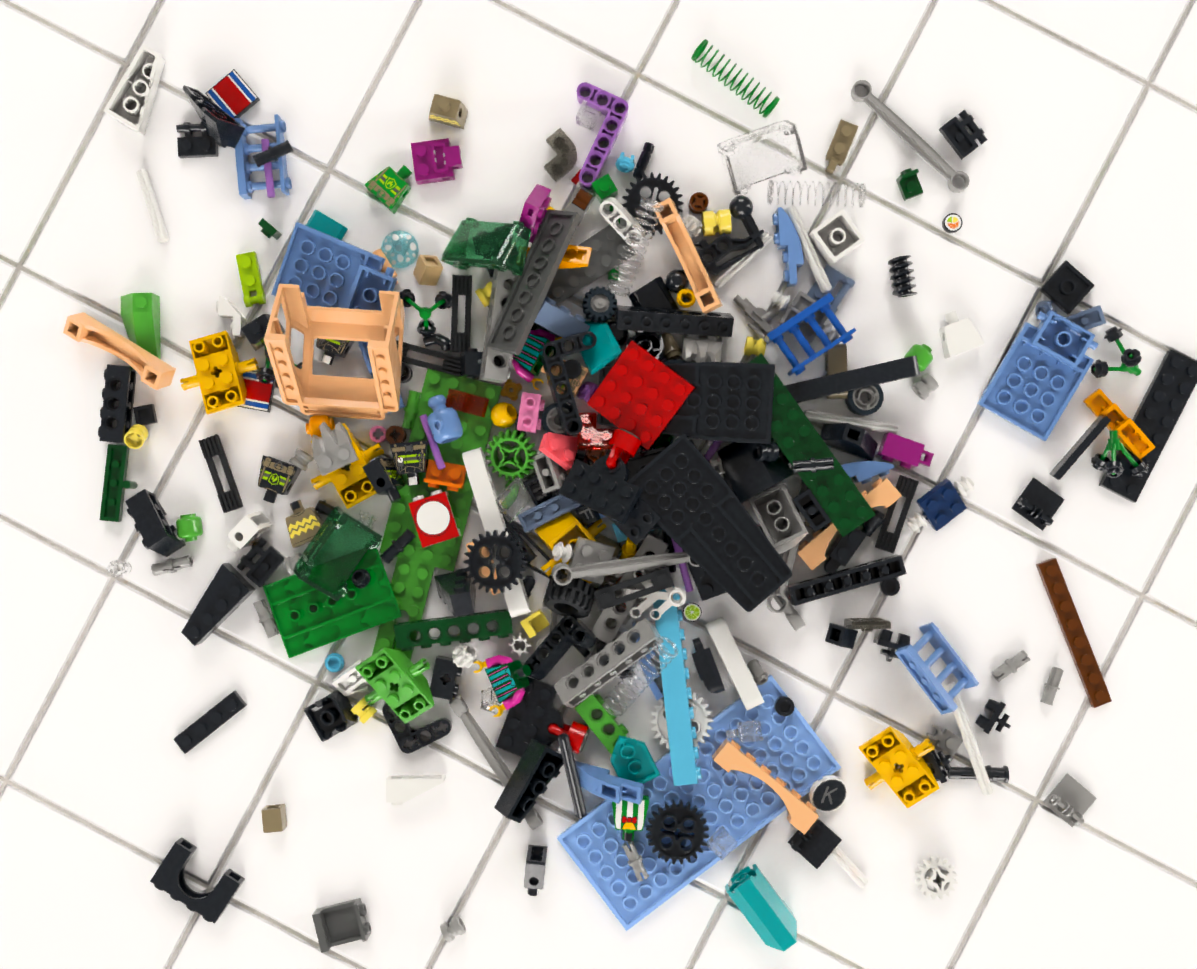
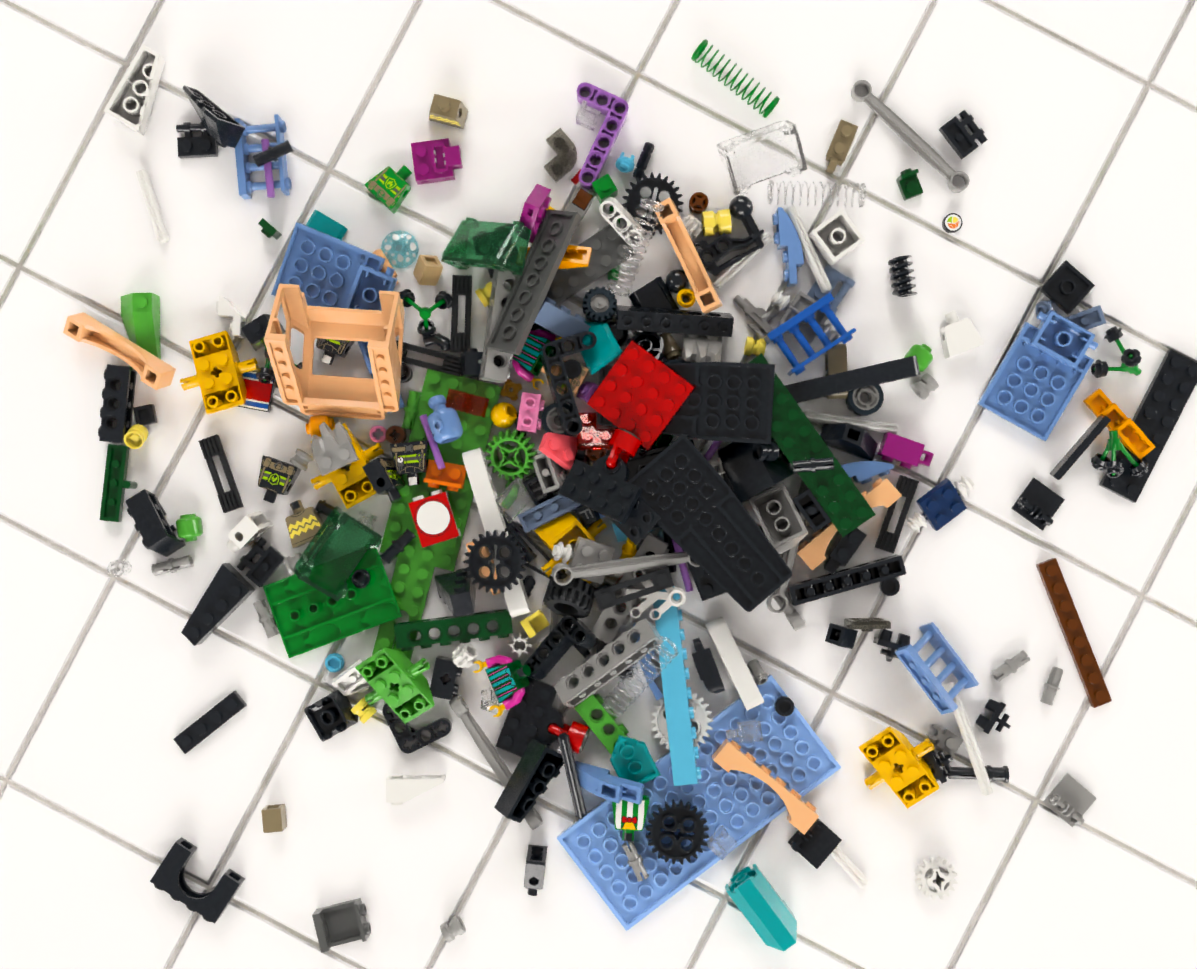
(233, 95): tile -> none
(250, 278): lime plate -> none
(605, 540): dark tan cone -> none
(691, 612): tile -> none
(828, 793): black tile -> none
(873, 523): black cone -> none

